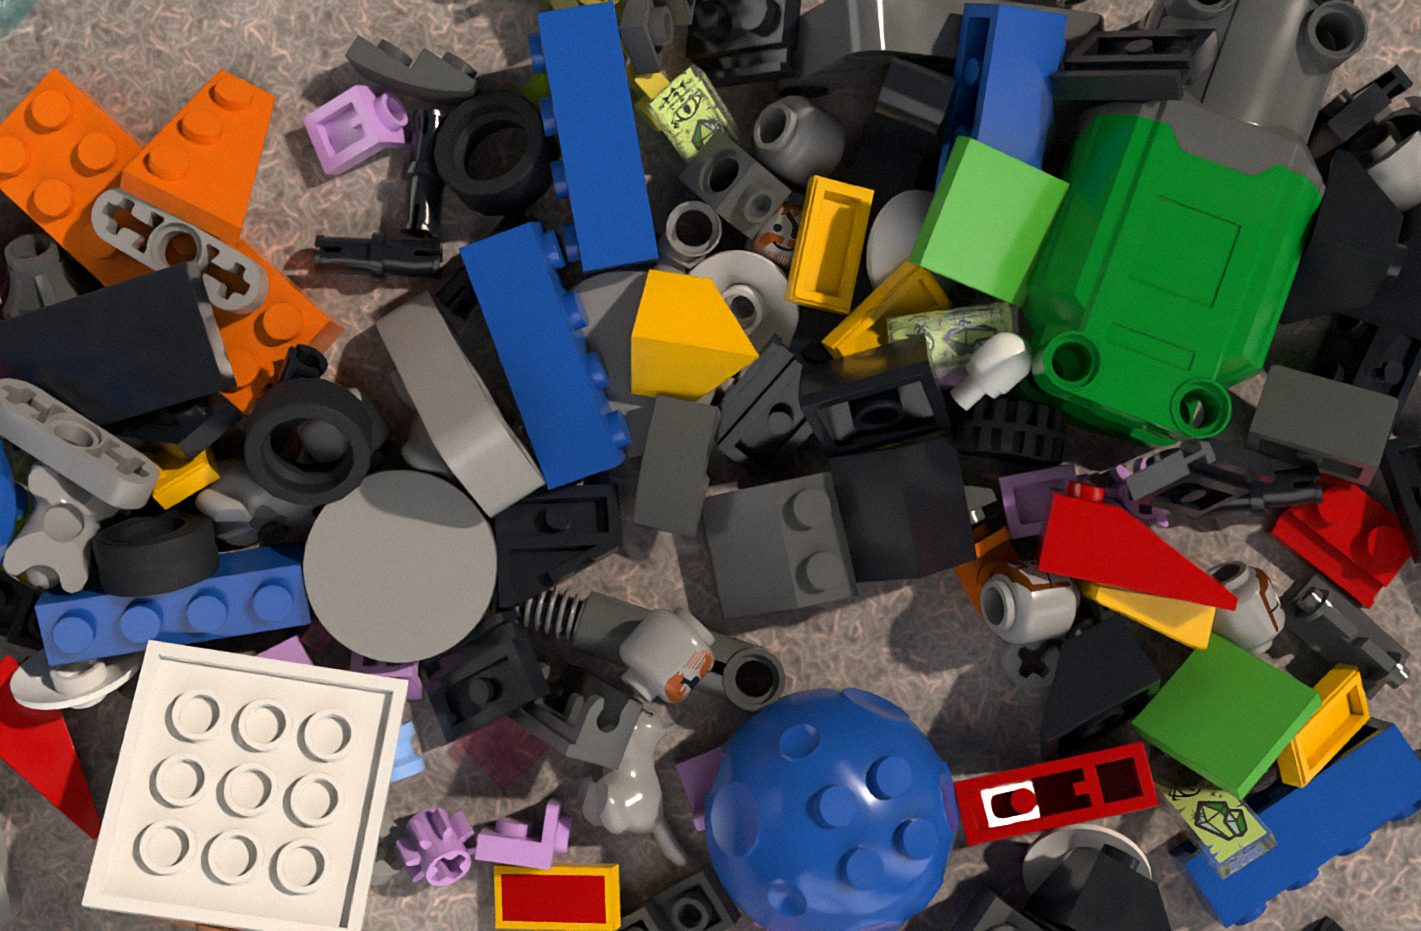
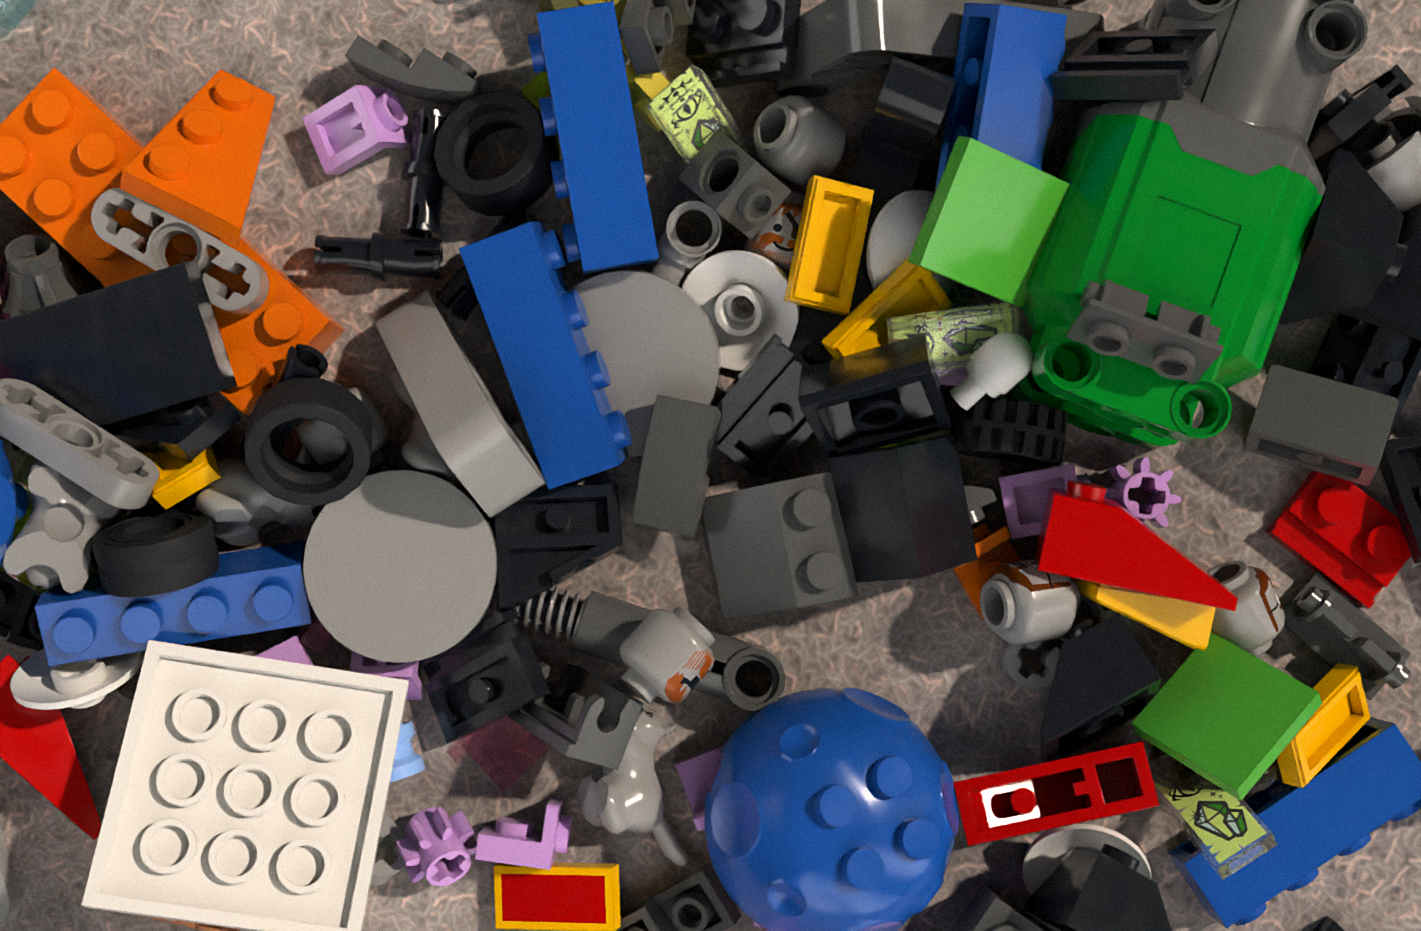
(685, 338): yellow slope -> none
(1174, 344): none -> dark grey hinge
(1198, 480): black plate -> none
(1276, 493): black pin -> none

